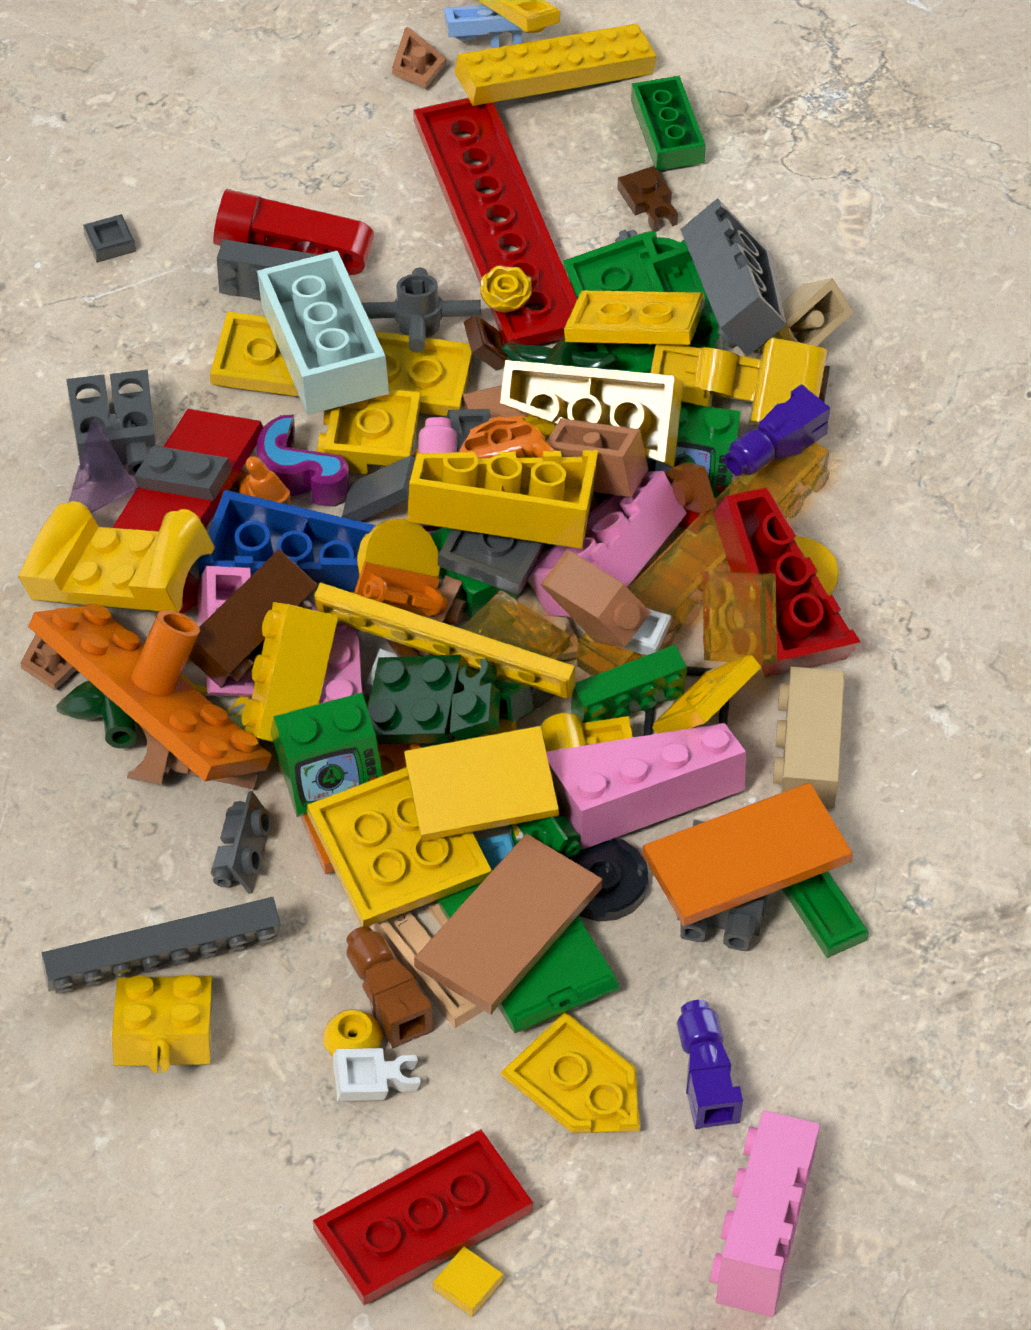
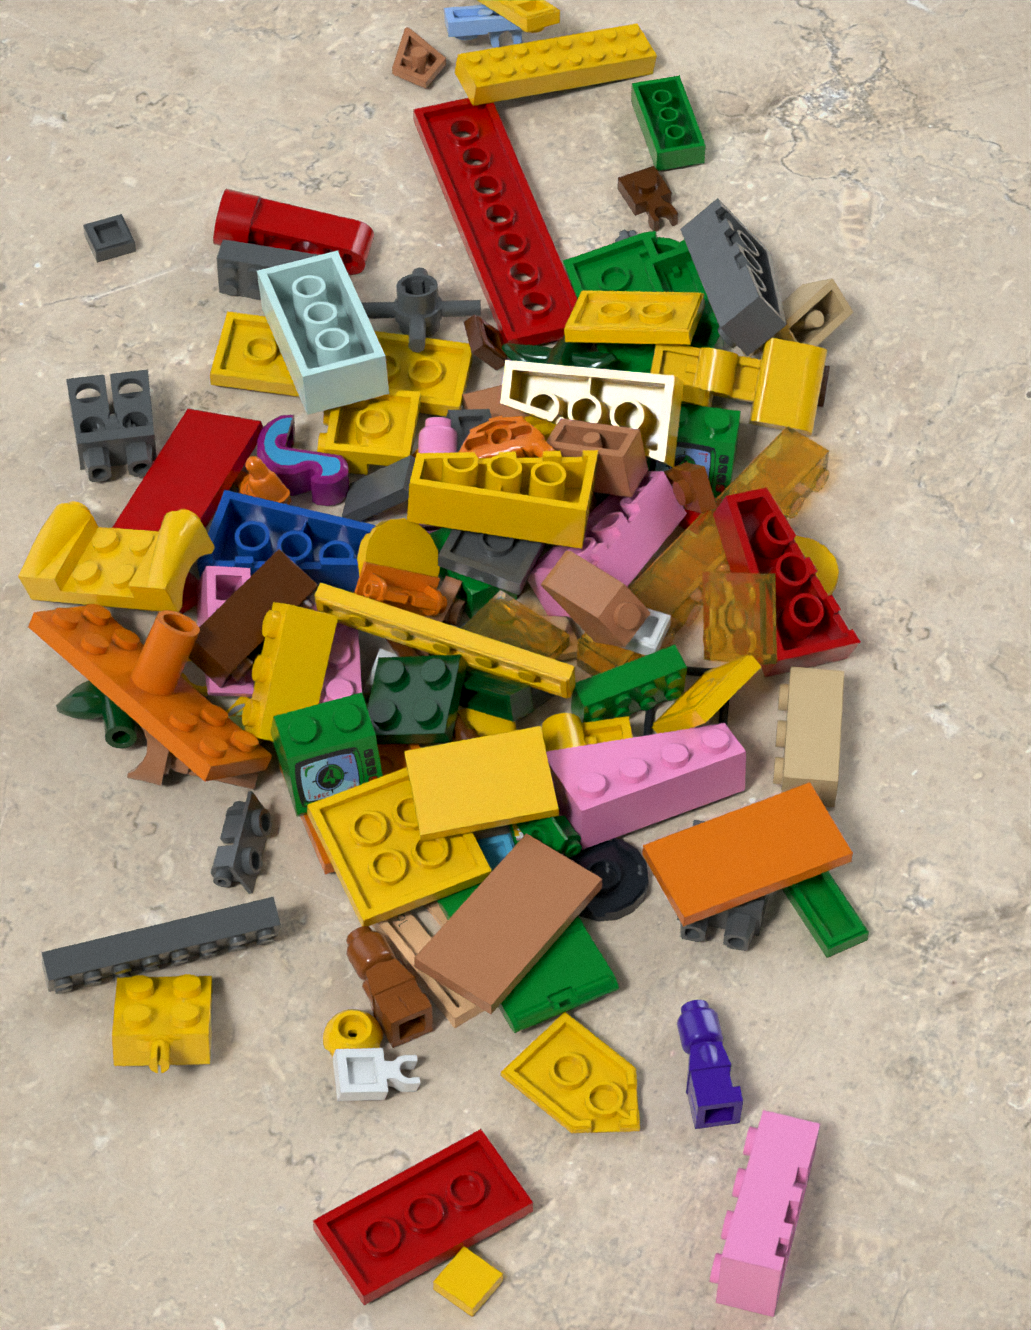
(46, 664): nougat piece -> none
(100, 472): clear purple tile -> none
(183, 472): dark grey plate -> none
(478, 706): dark green plate -> none
(505, 289): yellow plate -> none
(780, 434): dark purple piece -> none

